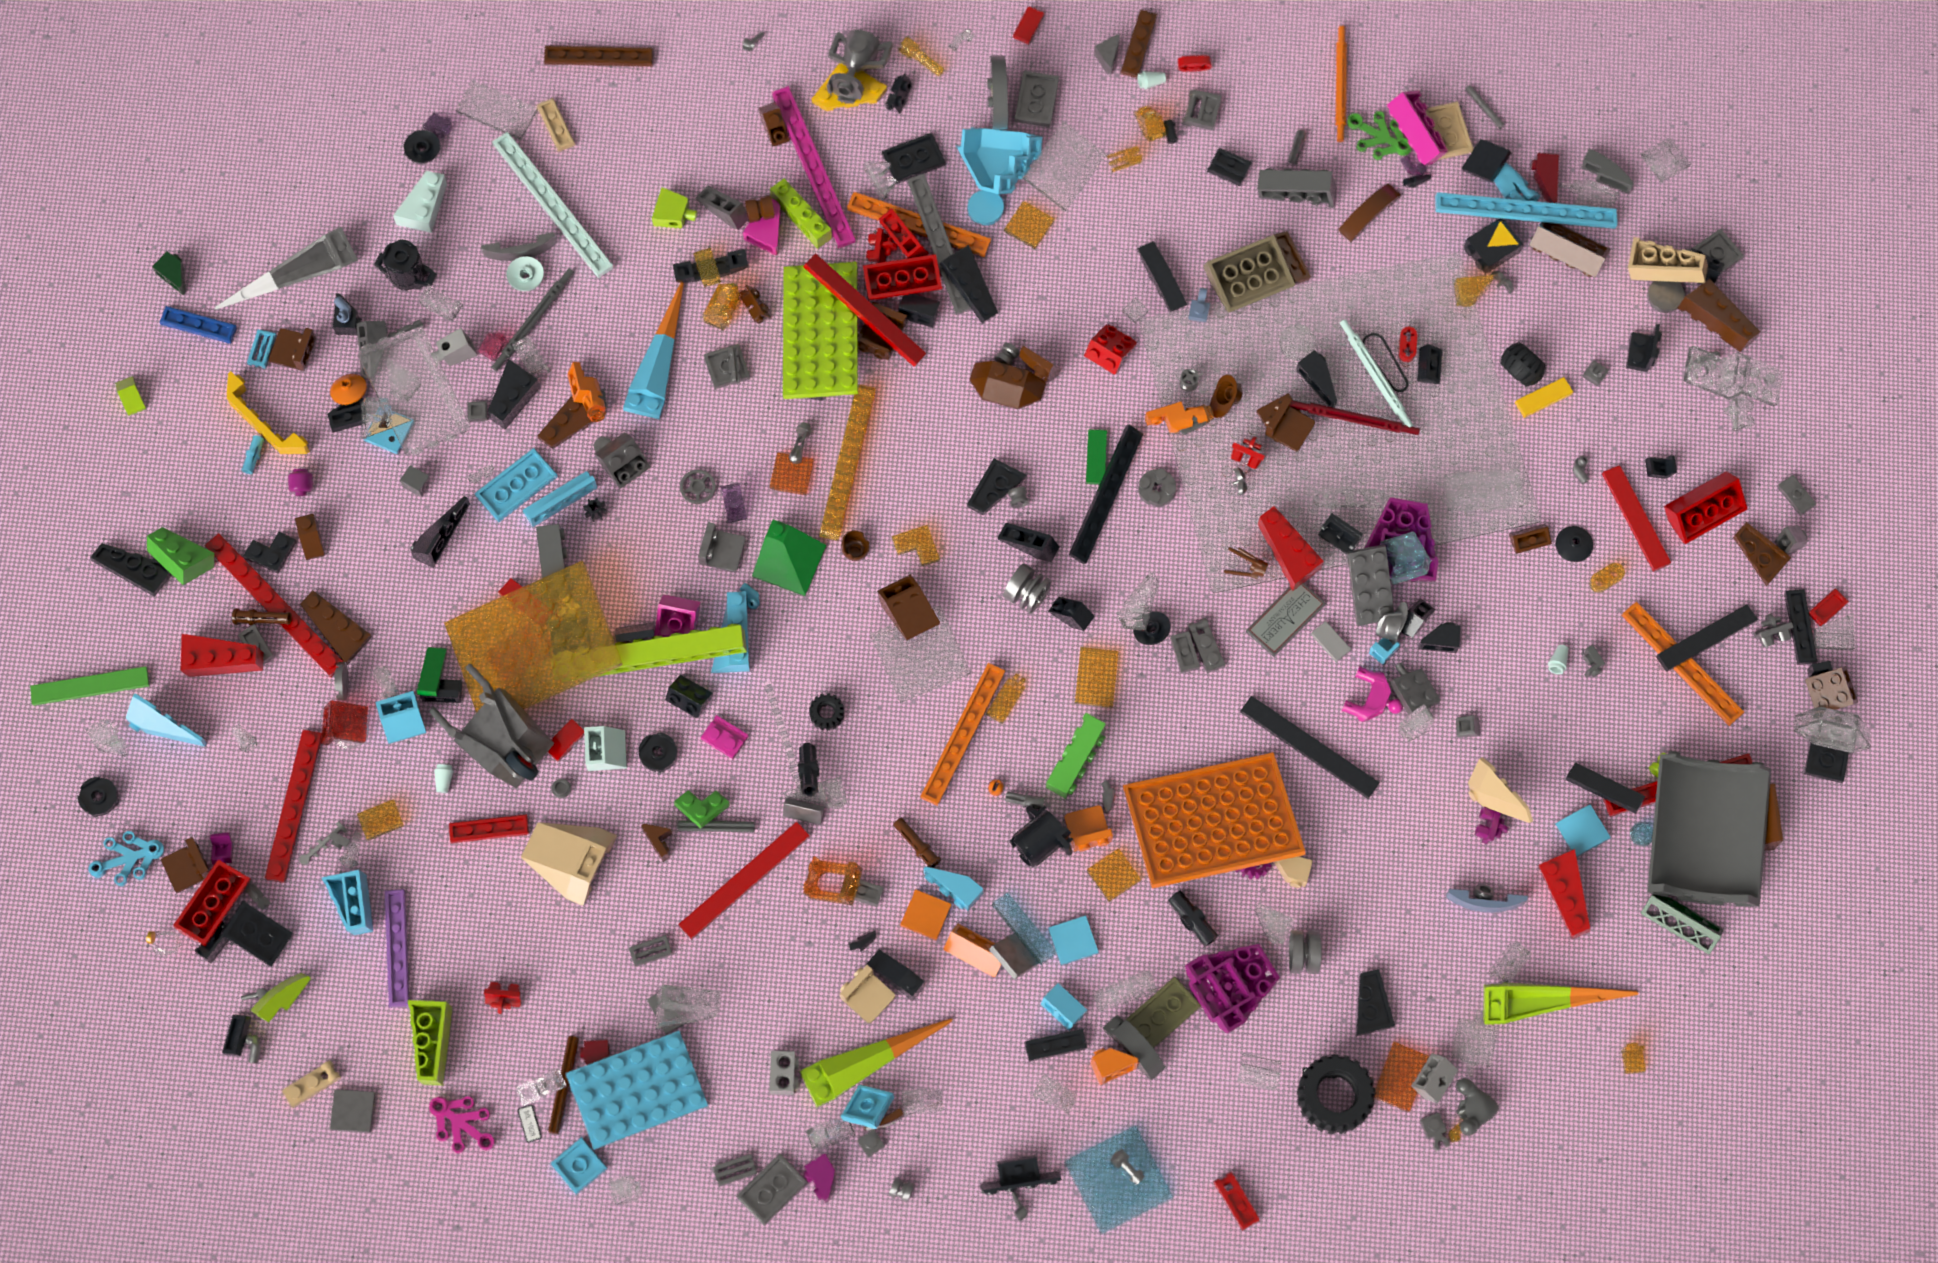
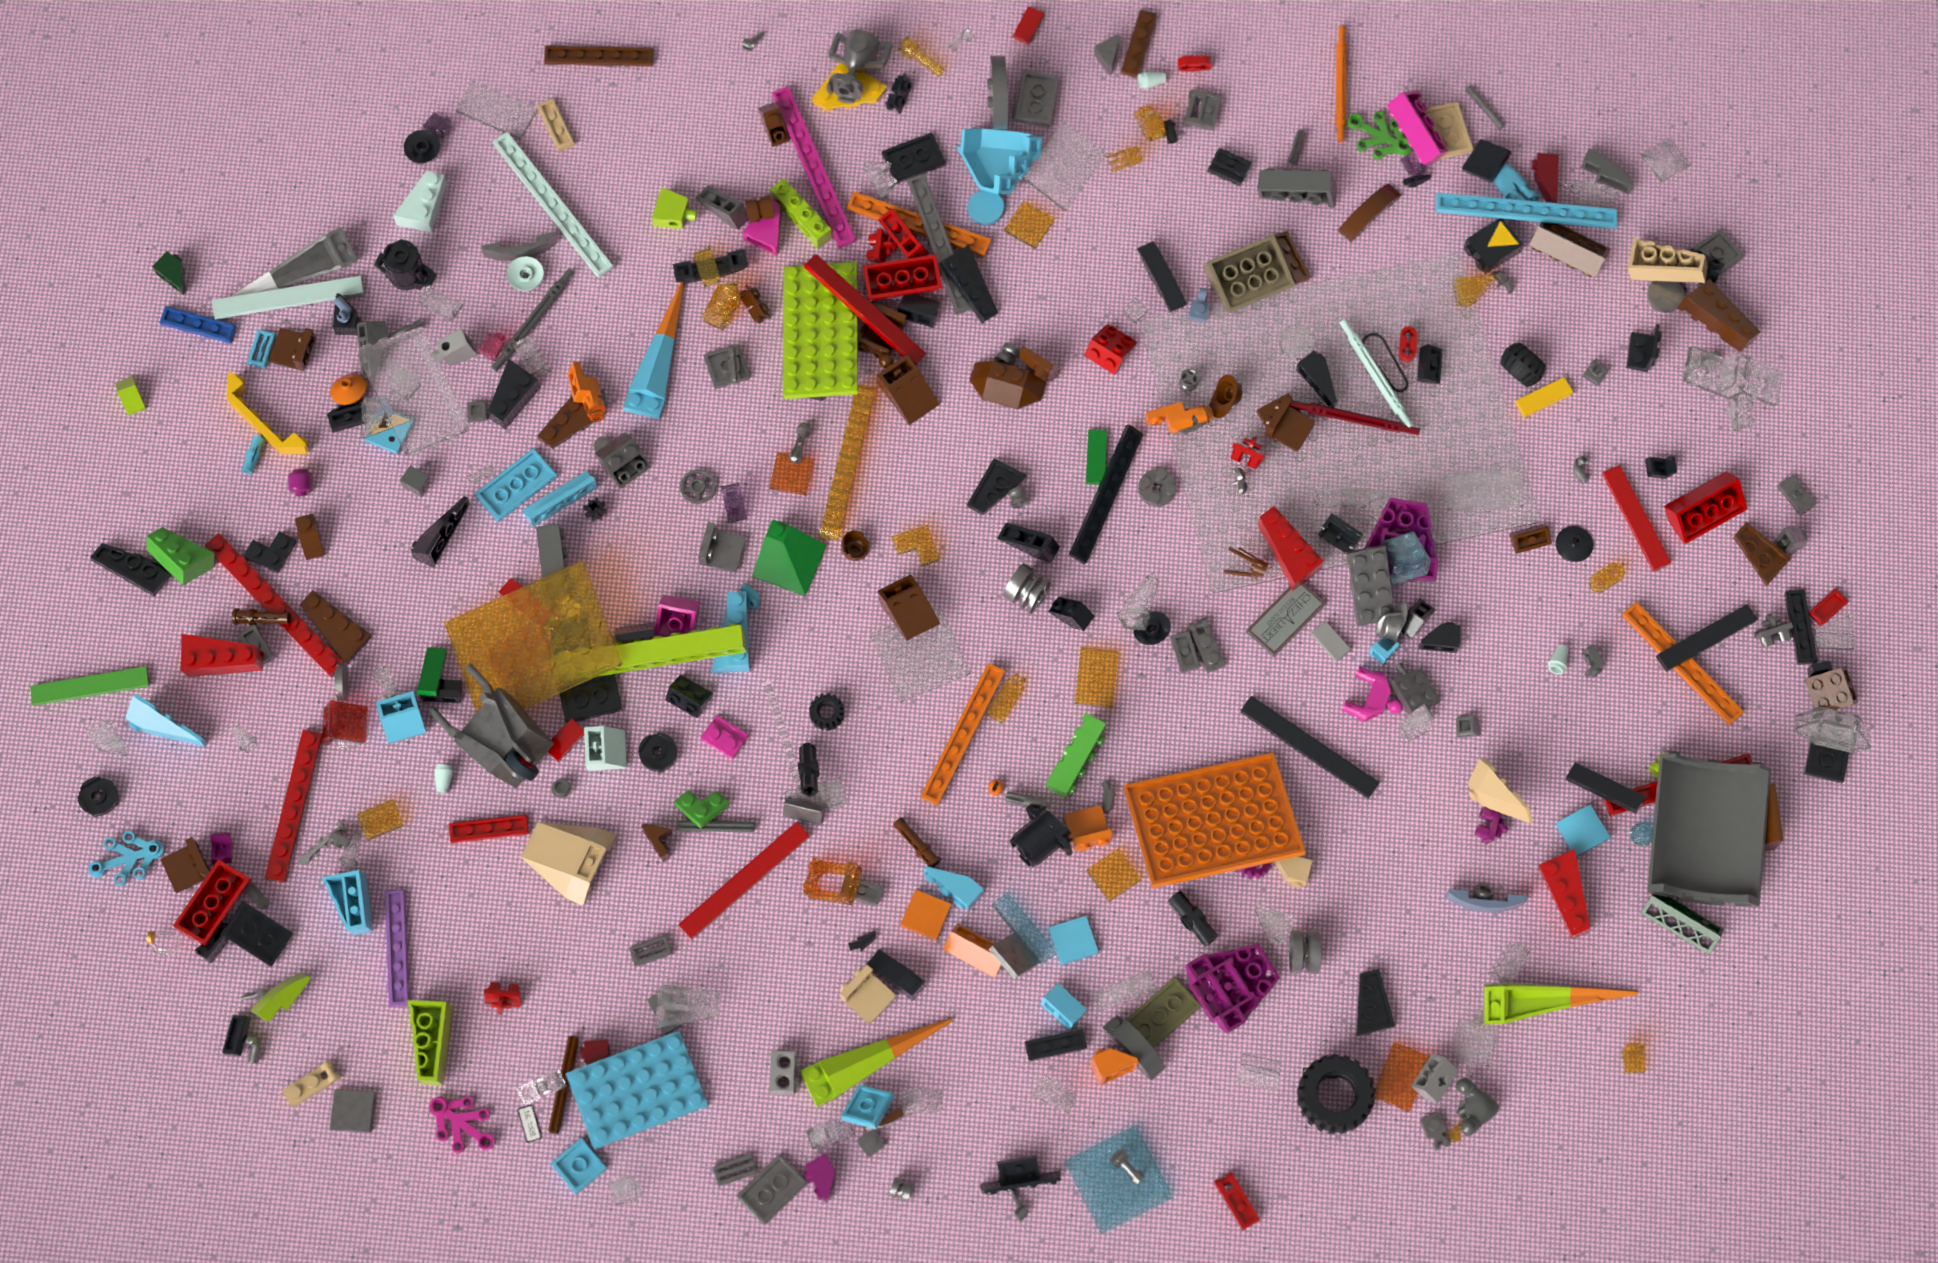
(286, 297): none -> light aqua tile
(591, 699): none -> black tile
(908, 392): none -> reddish brown slope

